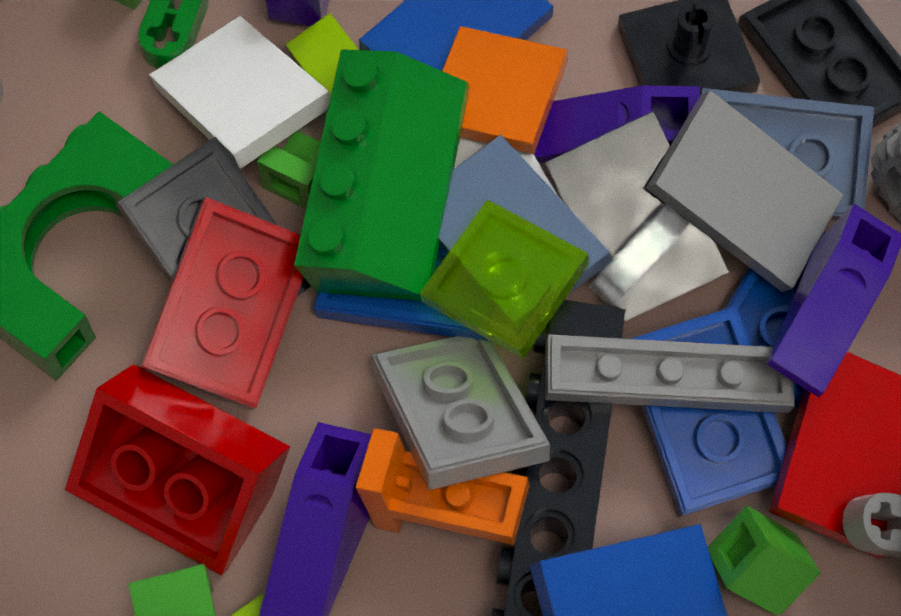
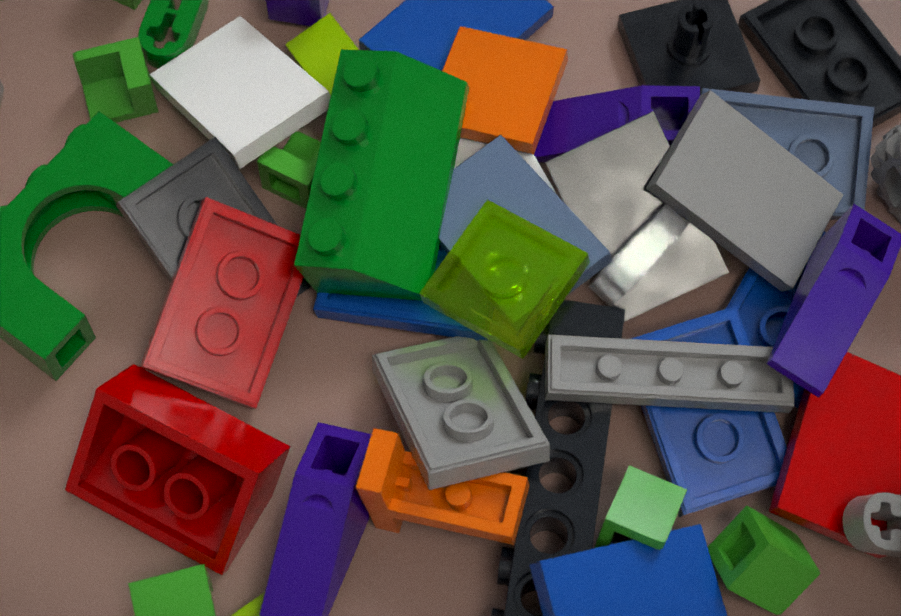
(116, 80): none -> bright green panel
(642, 509): none -> bright green panel

